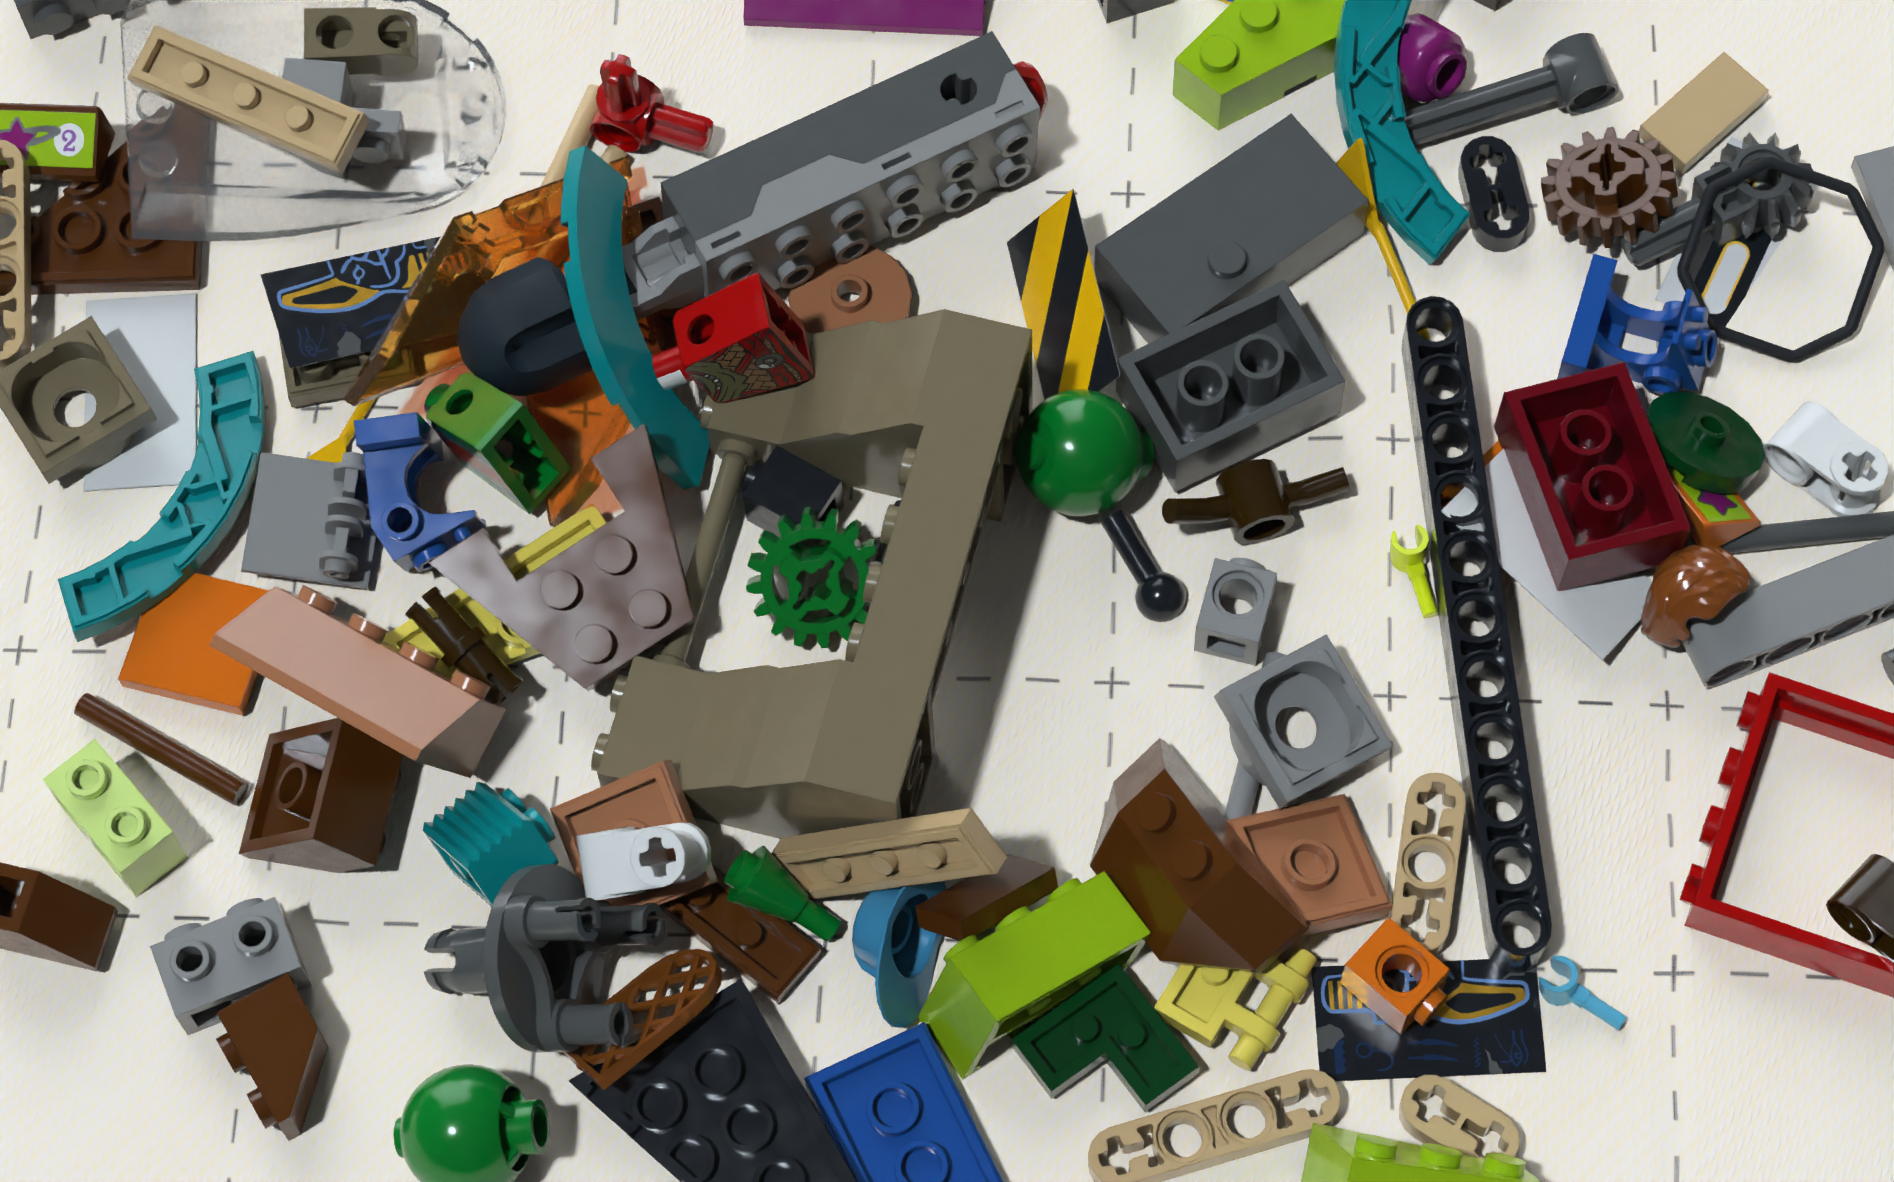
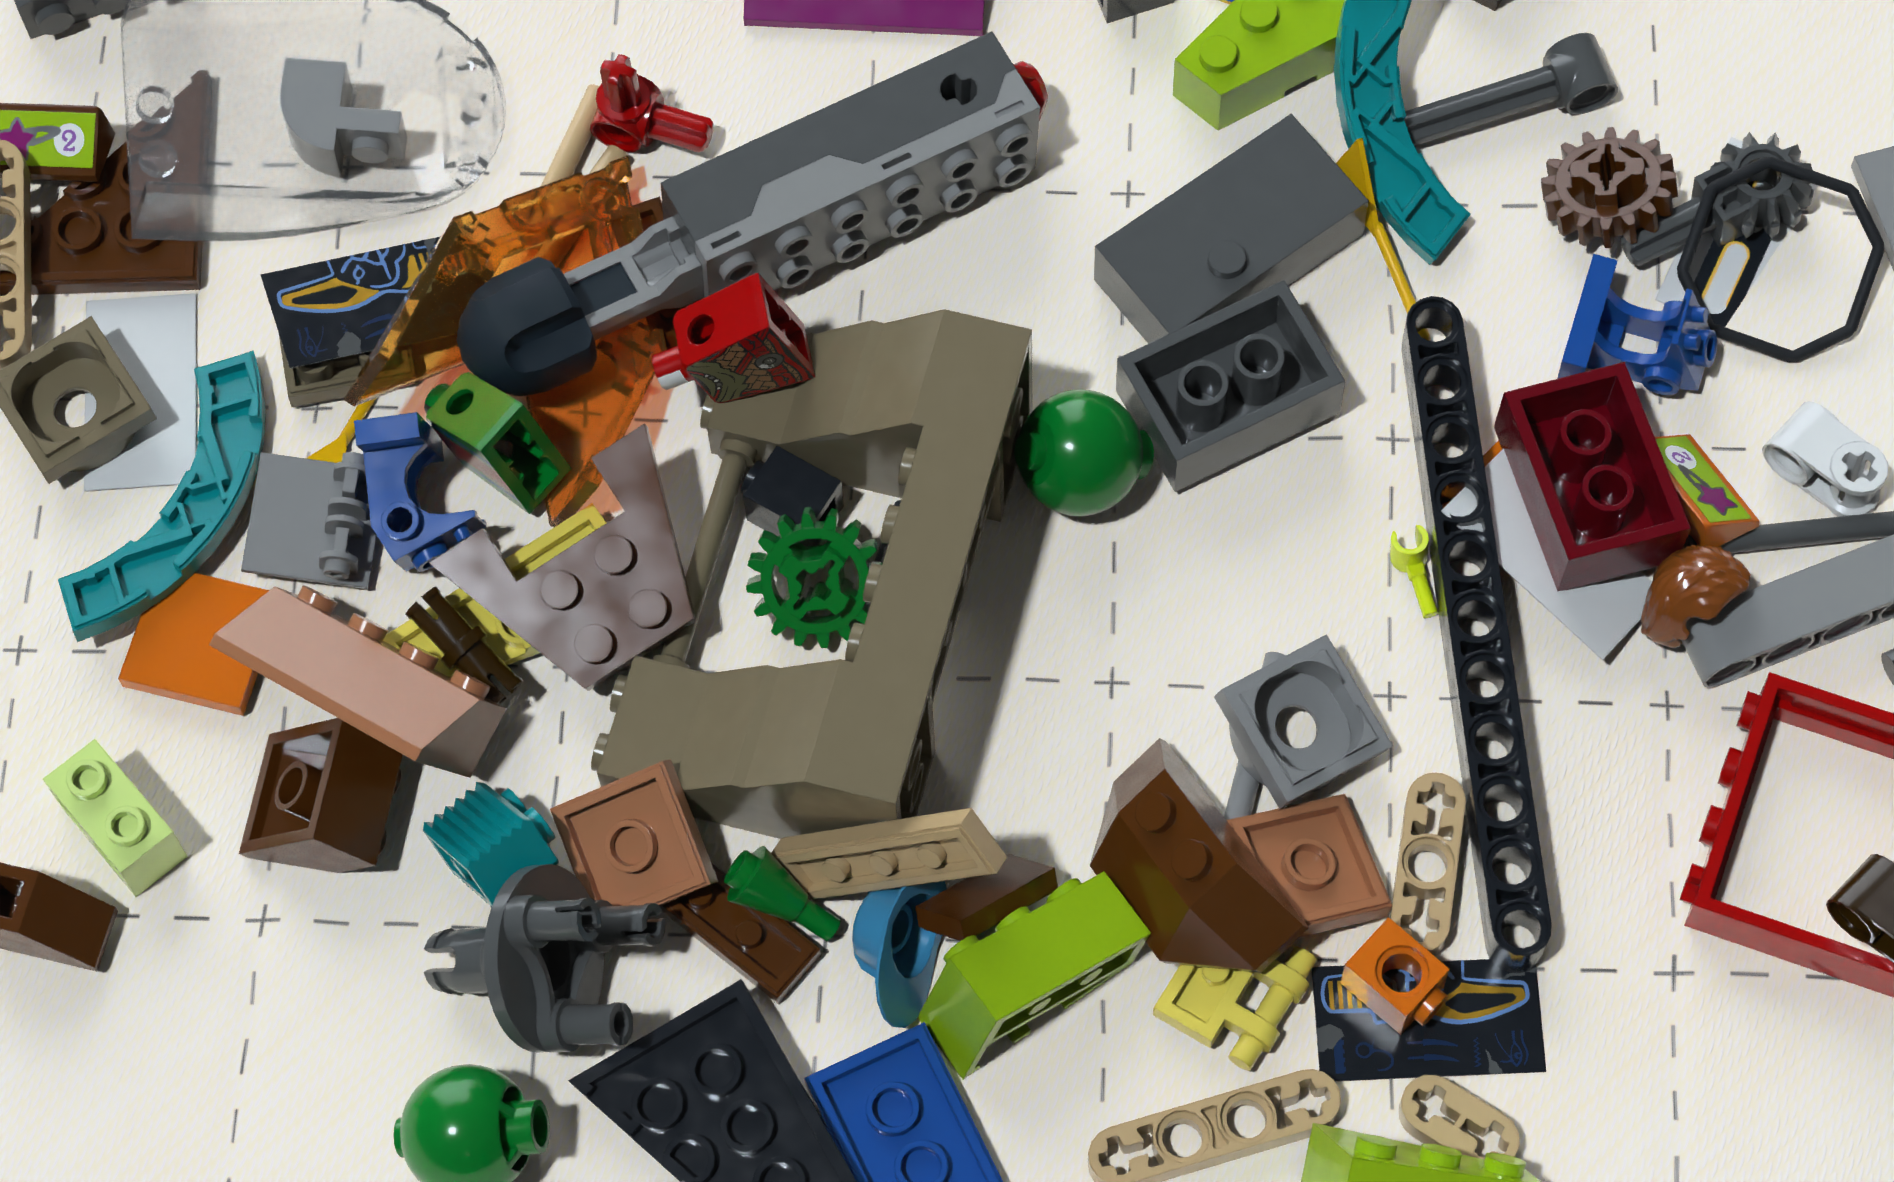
(161, 749): reddish brown bar -> none
(226, 960): light grey brick -> none
(248, 99): tan tile -> none
(280, 1048): reddish brown slope -> none
(364, 38): dark tan leg -> none
(607, 320): teal tile -> none
(636, 860): white piece -> none
(663, 1027): dark orange window -> none
(873, 275): nougat plate -> none
(1063, 301): sticker -> none
(1112, 1025): dark green plate -> none
(1158, 593): black bar -> none
(1229, 634): light grey brick -> none
(1255, 500): dark brown piece -> none
(1429, 59): magenta head -> none
(1506, 191): black beam -> none
(1577, 994): medium azure hand -> none
(1704, 111): tan tile -> none
(1705, 442): dark green plate -> none

